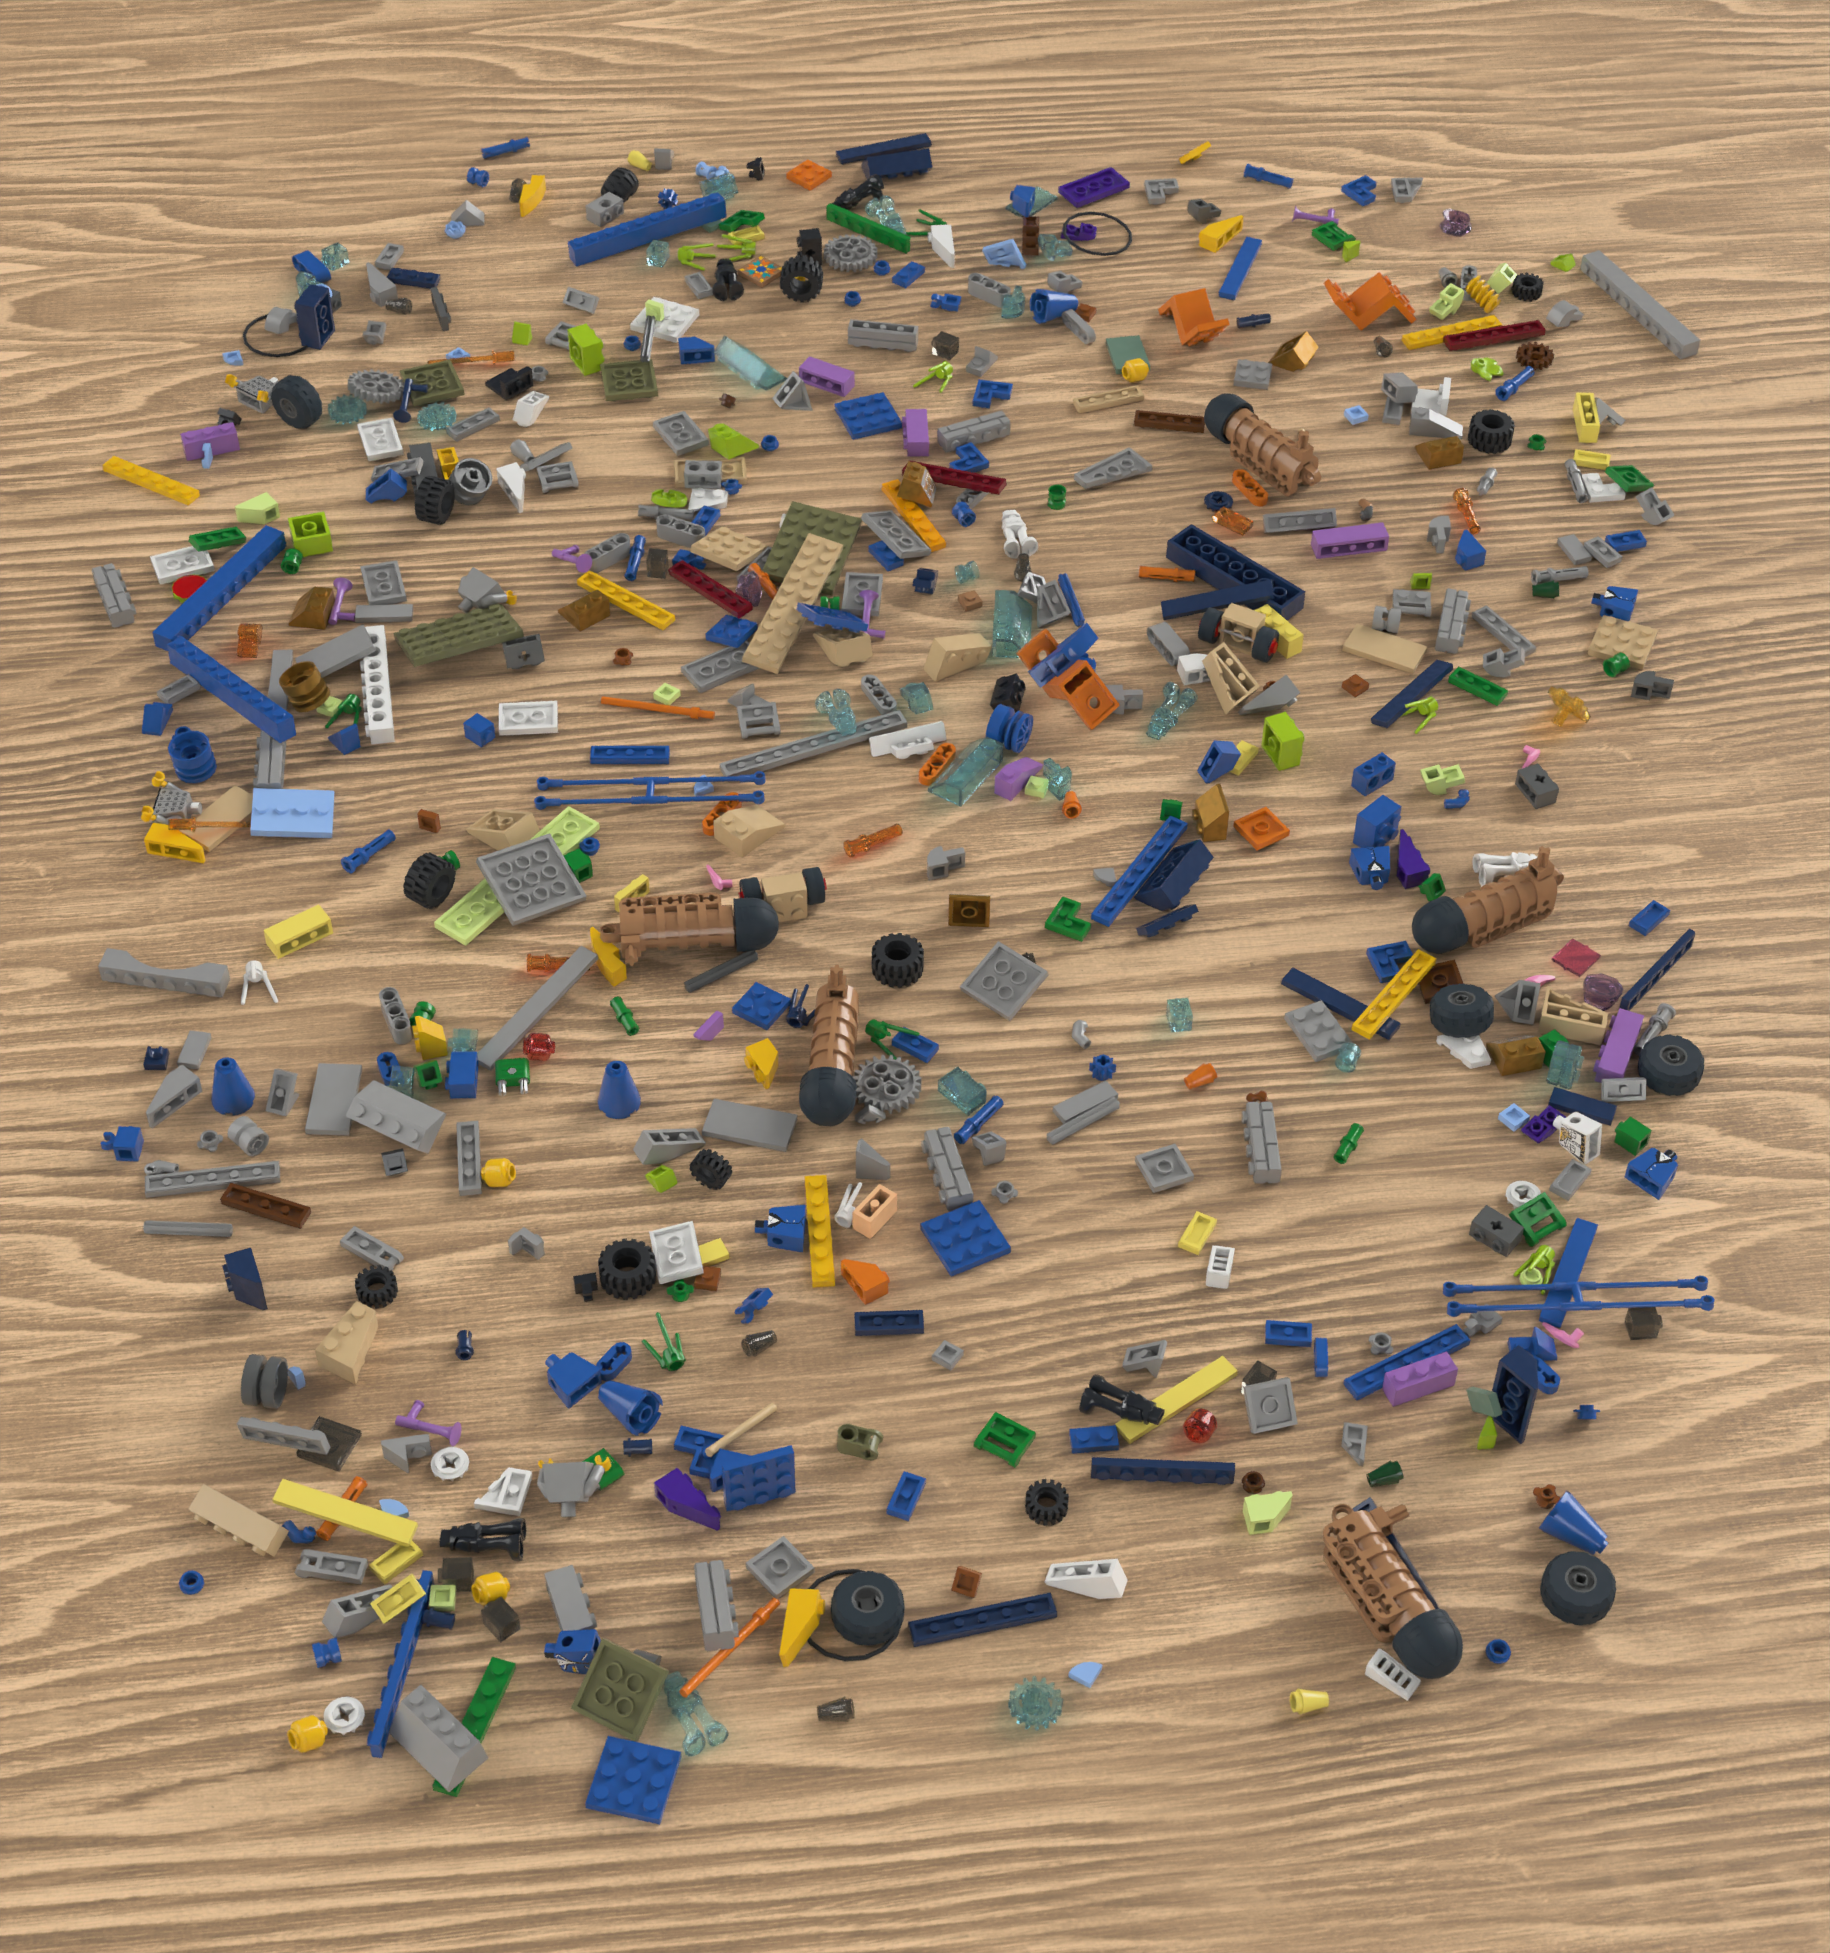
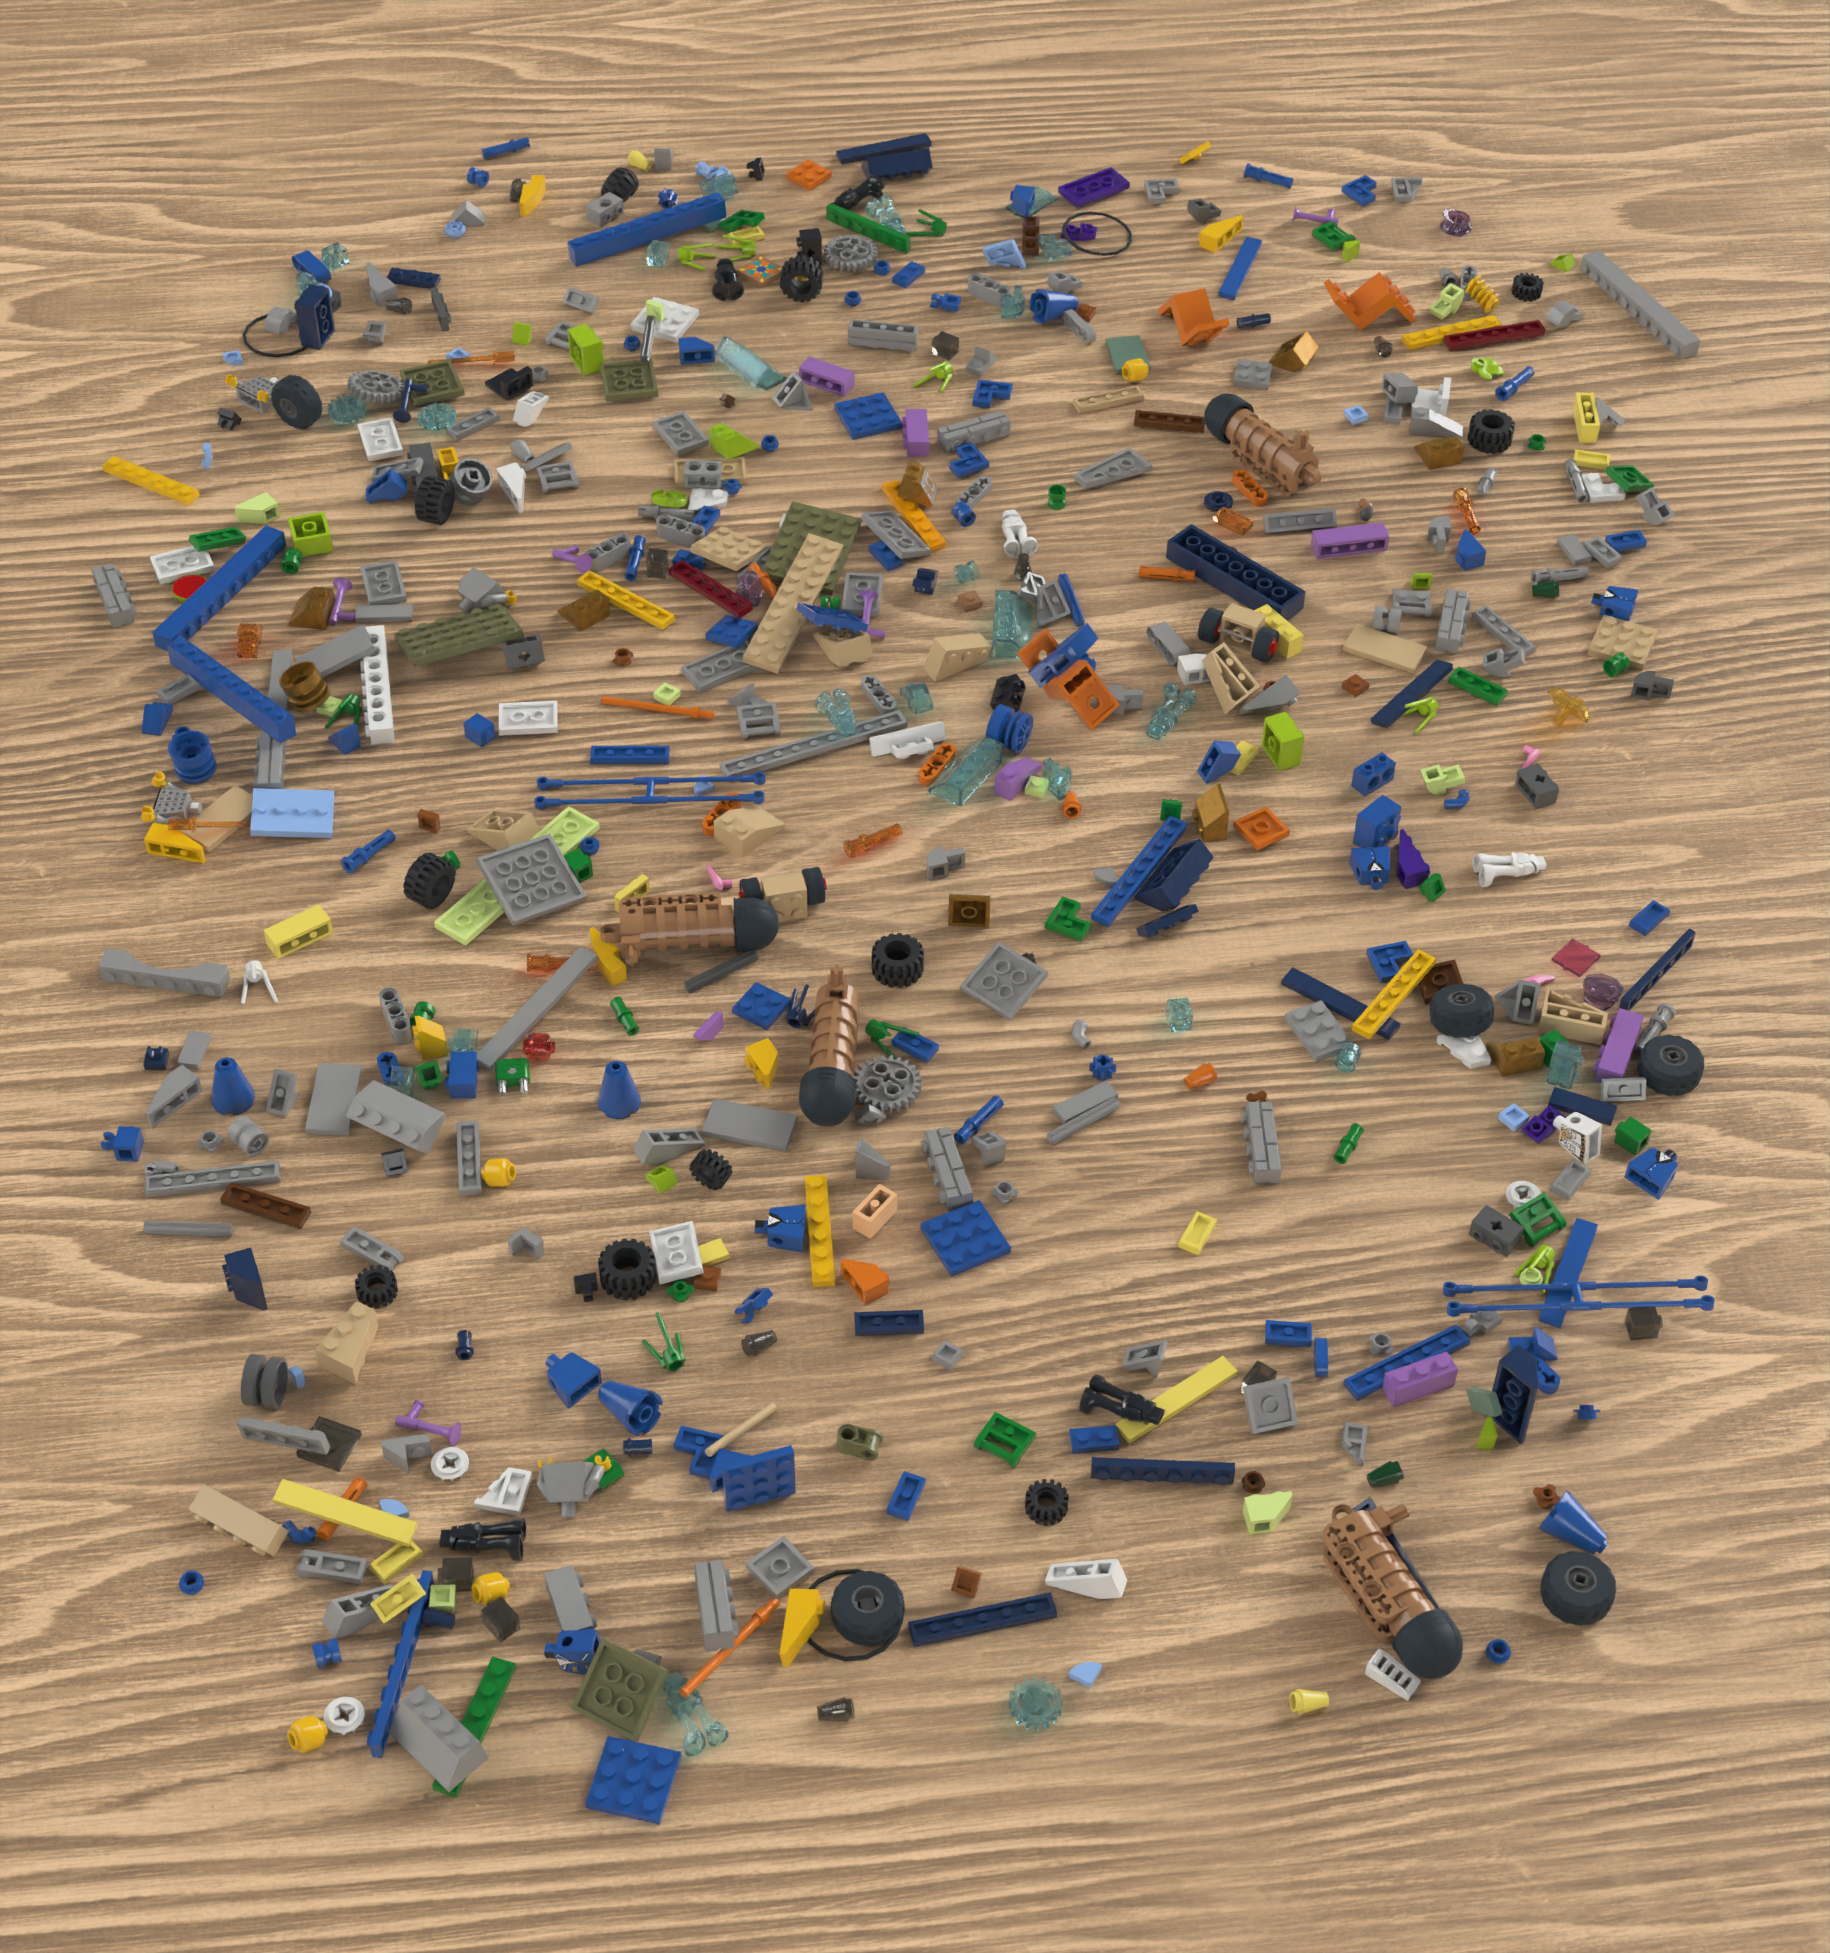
(221, 437): medium lavender brick -> none
(389, 256): light grey plate -> none
(617, 1363): blue beam -> none
(683, 1499): dark purple slope -> none
(698, 285): light grey tile -> none
(844, 1214): white plant -> none
(942, 243): white slope -> none
(962, 1090): clear light blue brick -> none
(964, 479): dark red plate -> none
(1164, 1168): light grey plate -> none
(1200, 1425): clear red head -> none
(1217, 599): dark blue tile -> none
(1220, 1268): white slope -> none
(1491, 911): medium nougat piece -> none
(1501, 277): yellowish green slope -> none
(1535, 356): reddish brown gear -> none
(1570, 1340): bright pink bar -> none

